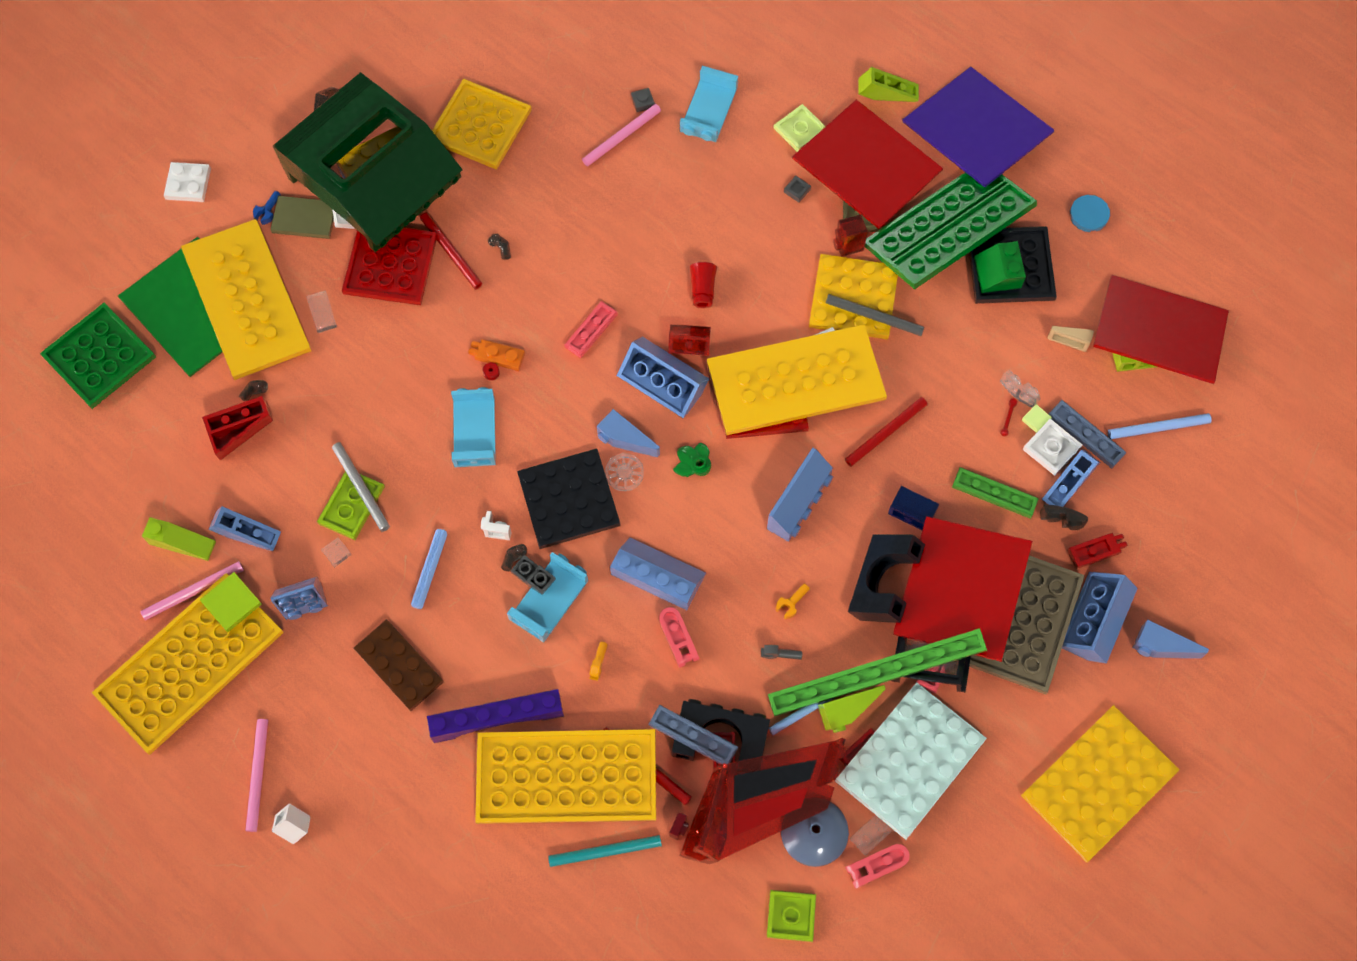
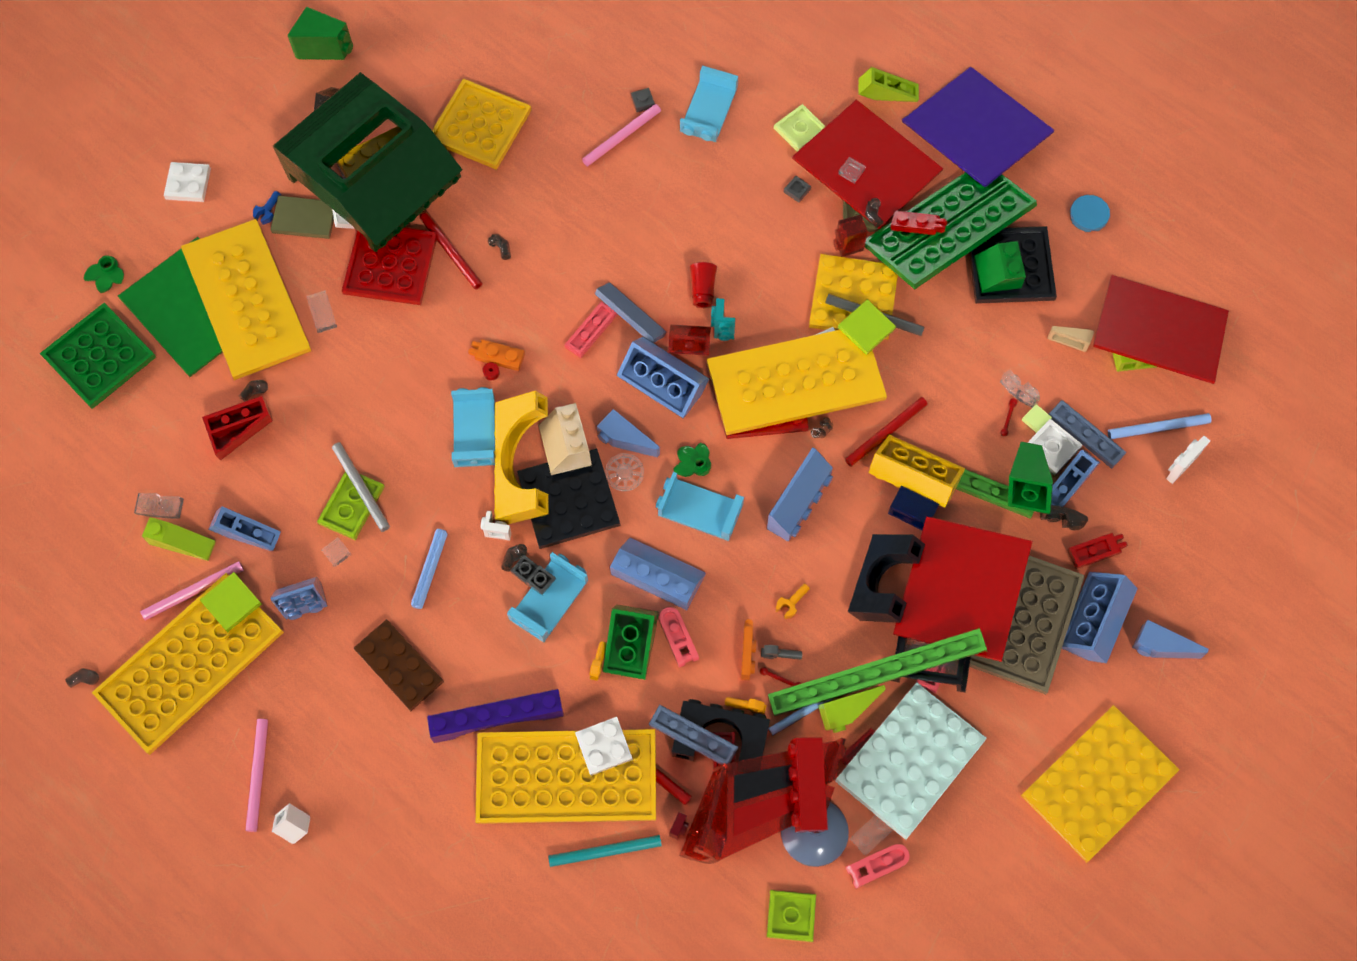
(83, 675): none -> clear smoke arm
(104, 276): none -> green plate
(158, 506): none -> clear slope
(319, 37): none -> green slope
(512, 420): none -> yellow arch
(564, 440): none -> tan slope
(603, 746): none -> white plate
(630, 312): none -> sand blue tile
(630, 641): none -> green slope
(699, 508): none -> medium azure panel
(723, 326): none -> teal bracket
(749, 647): none -> orange hinge
(753, 705): none -> light orange bar
(764, 671): none -> red hinge
(808, 784): none -> red brick
(821, 432): none -> clear smoke arm
(852, 170): none -> clear tile
(866, 327): none -> lime tile
(872, 211): none -> clear smoke arm
(916, 470): none -> yellow slope
(918, 223): none -> red hinge
(1030, 480): none -> green slope
(1185, 459): none -> white plate

